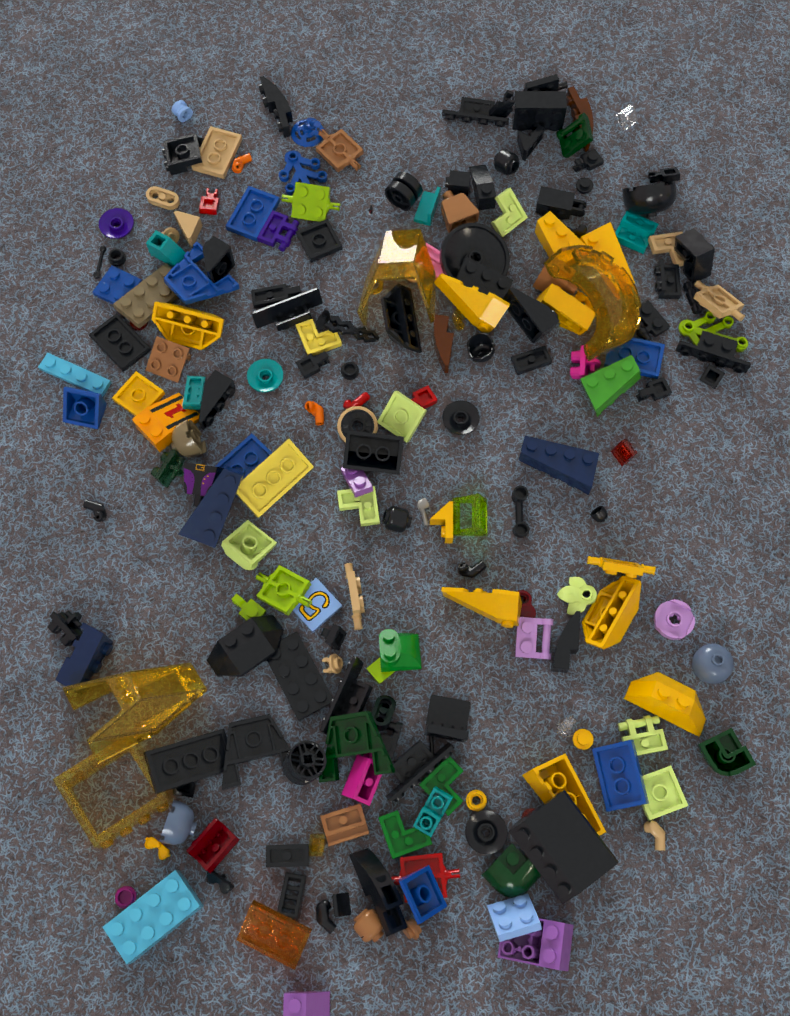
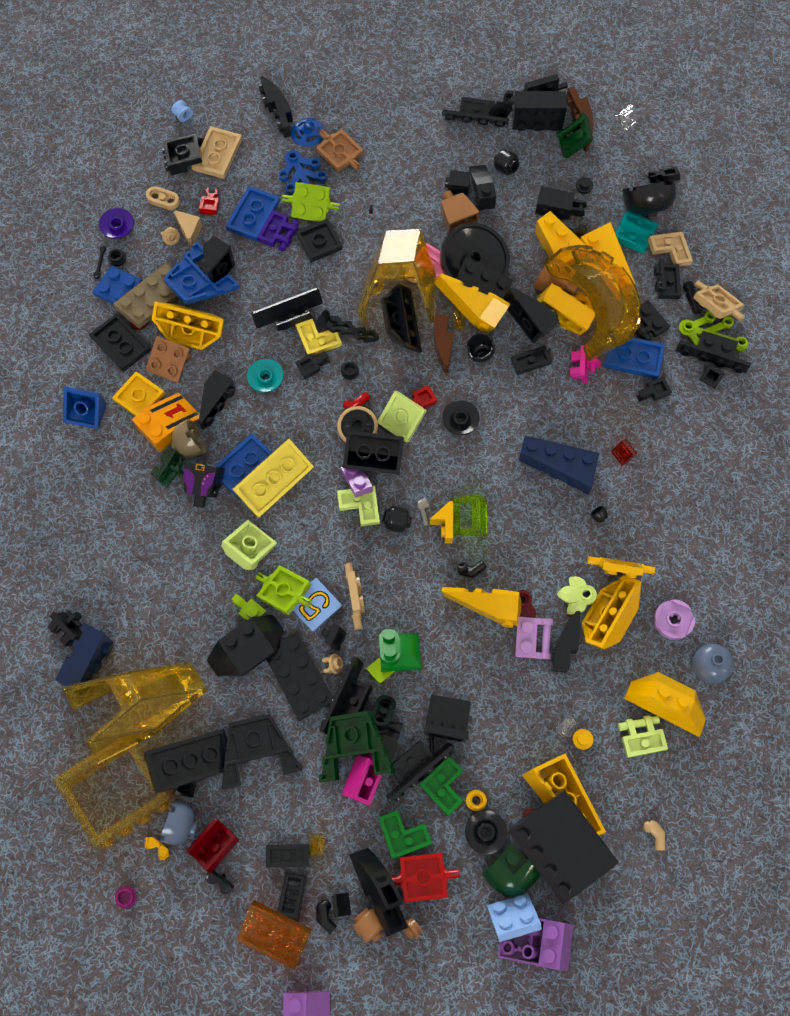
(74, 374): medium azure plate -> none
(97, 508): black arm -> none
(152, 916): medium azure brick -> none
(165, 249): teal slope -> none
(193, 392): teal plate -> none
(212, 512): dark blue wedge -> none
(239, 162): orange arm -> none
(270, 295): black hinge -> none
(304, 762): black wheel -> none
(316, 410): orange arm -> none
(344, 825): medium nougat plate -> none
(403, 191): black wheel -> none
(422, 894): blue slope -> none
(427, 207): teal panel -> none
(433, 811): teal slope -> none
(512, 213): yellowish green plate -> none
(518, 496): black bar -> none
(528, 143): black slope -> none
(588, 160): black plate -> none
(610, 382): bright green wedge -> none
(620, 776): blue plate -> none
(662, 793): yellowish green plate -> none
(696, 254): black brick -> none
(726, 754): dark green brick -> none

